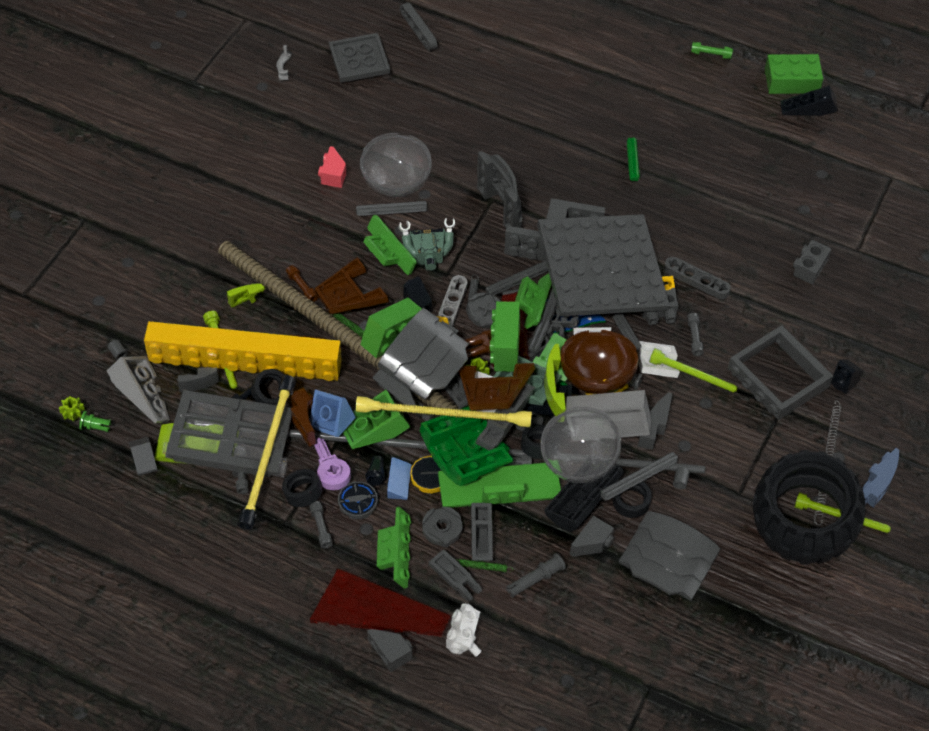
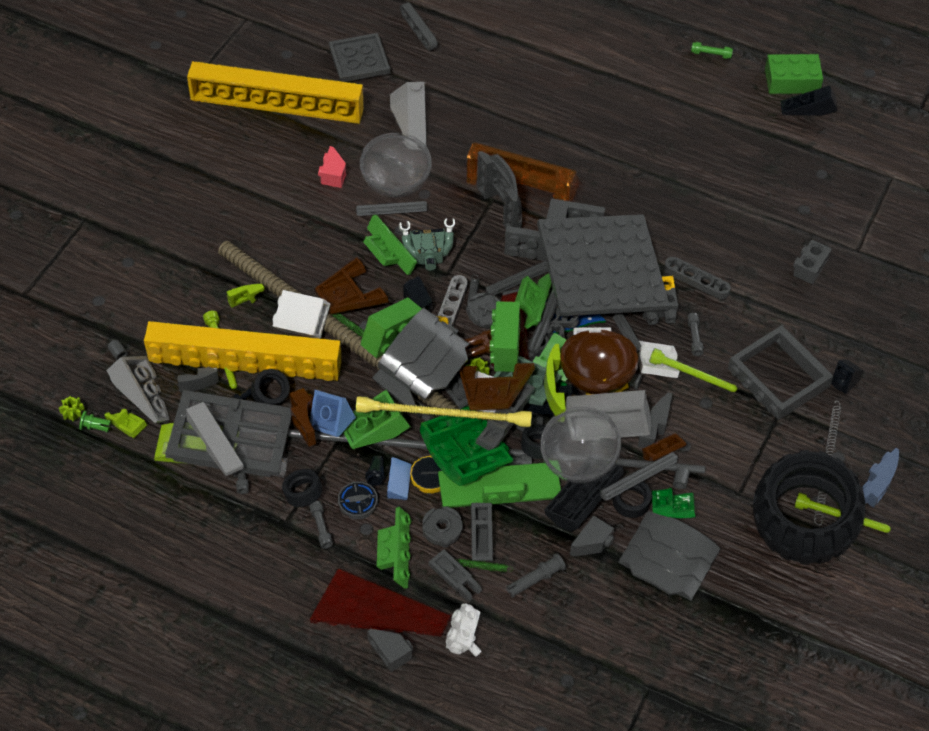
(127, 422): none -> lime slope
(143, 456): dark grey slope -> none
(214, 439): none -> light grey slope
(248, 516): light yellow hose -> none
(275, 92): none -> yellow brick
(283, 74): light grey piece -> none
(294, 274): reddish brown bar -> none
(301, 314): none -> white brick
(331, 471): lavender piece -> none
(408, 107): none -> light grey wedge
(529, 172): none -> clear orange windscreen
(633, 159): green axle -> none
(663, 447): none -> reddish brown slope
(672, 505): none -> green slope

